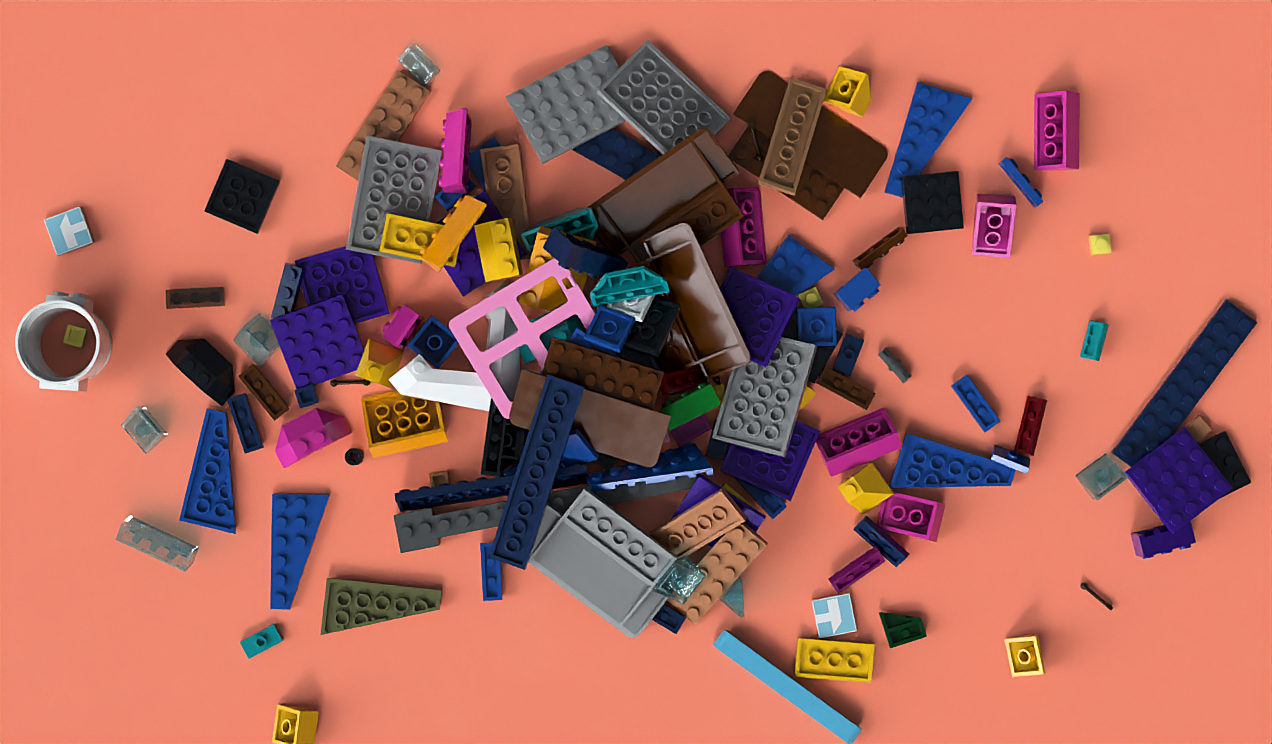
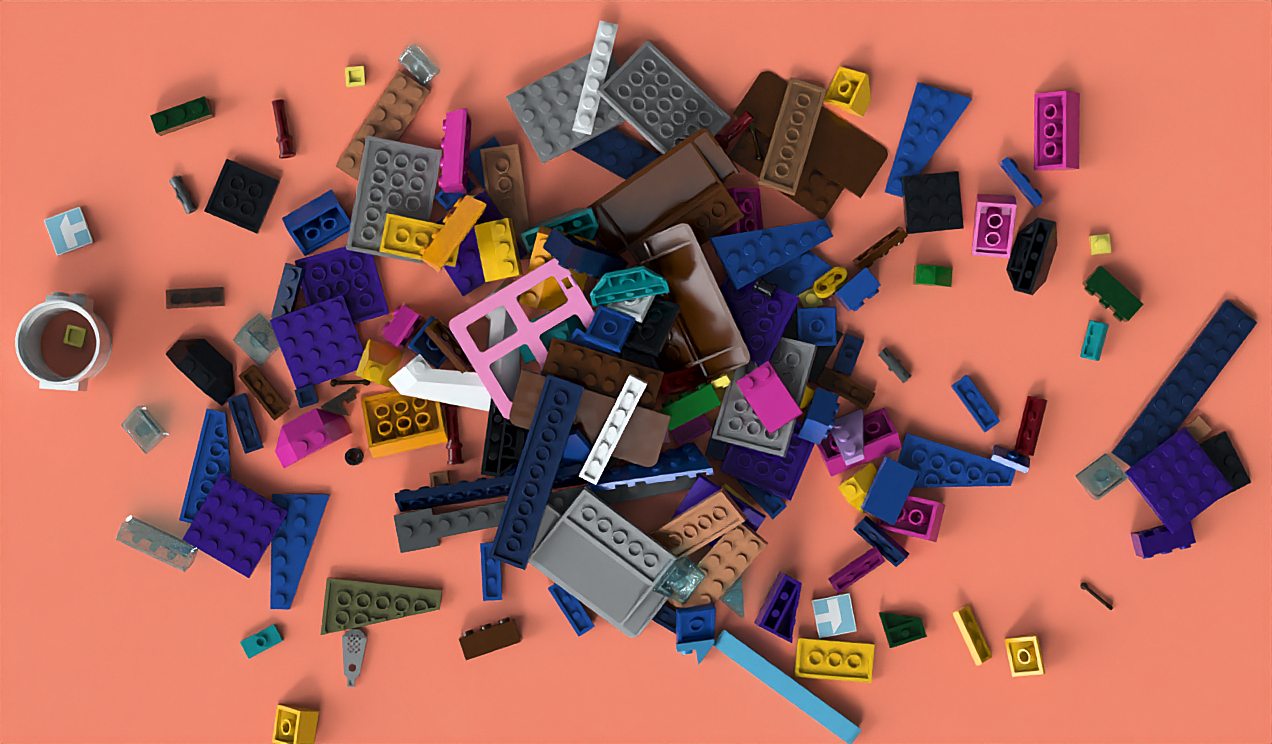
(182, 116): none -> dark green brick
(183, 194): none -> dark grey pin
(235, 525): none -> dark purple plate
(284, 138): none -> dark red pin
(317, 222): none -> blue slope
(337, 404): none -> clear smoke slope
(353, 657): none -> light grey piece
(355, 76): none -> light yellow plate
(448, 345): none -> reddish brown plate
(454, 445): none -> dark red pin
(489, 638): none -> reddish brown brick
(572, 609): none -> blue plate
(595, 77): none -> white plate
(613, 429): none -> white plate
(695, 623): none -> blue tile
(701, 646): none -> dark azure slope
(723, 380): none -> light yellow plate
(745, 119): none -> dark red pin
(757, 252): none -> blue wing
(765, 288): none -> black bush
(769, 397): none -> dark pink slope
(780, 607): none -> dark purple wedge
(819, 416): none -> blue brick
(829, 282): none -> yellow plate
(849, 436): none -> lavender wing
(889, 490): none -> blue tile
(932, 275): none -> green slope
(972, 635): none -> yellow plate
(1032, 256): none -> black wedge
(1112, 294): none -> dark green brick

